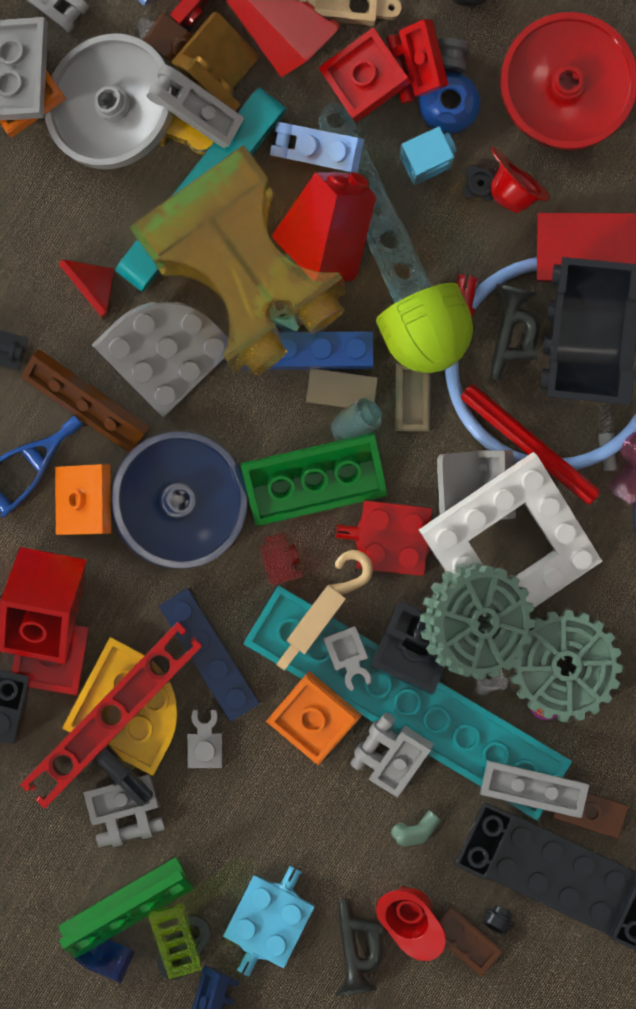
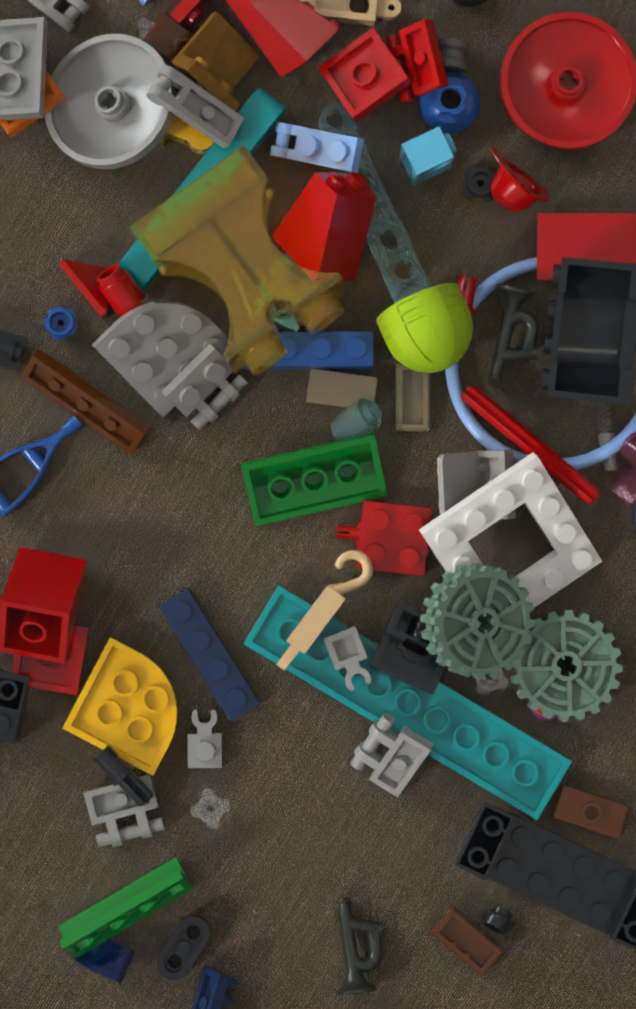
(51, 323): none -> blue plate
(83, 499): orange plate -> none
(94, 731): red piece -> none
(120, 289): none -> red brick
(168, 913): clear neon green slope -> none
(178, 500): dark blue dish -> none
(198, 381): none -> light grey plate
(220, 806): none -> clear plate
(269, 921): medium azure plate -> none
(280, 559): clear red brick -> none
(313, 718): orange plate -> none
(411, 923): red piece -> none
(416, 834): sand green arm -> none
(534, 789): light grey plate -> none

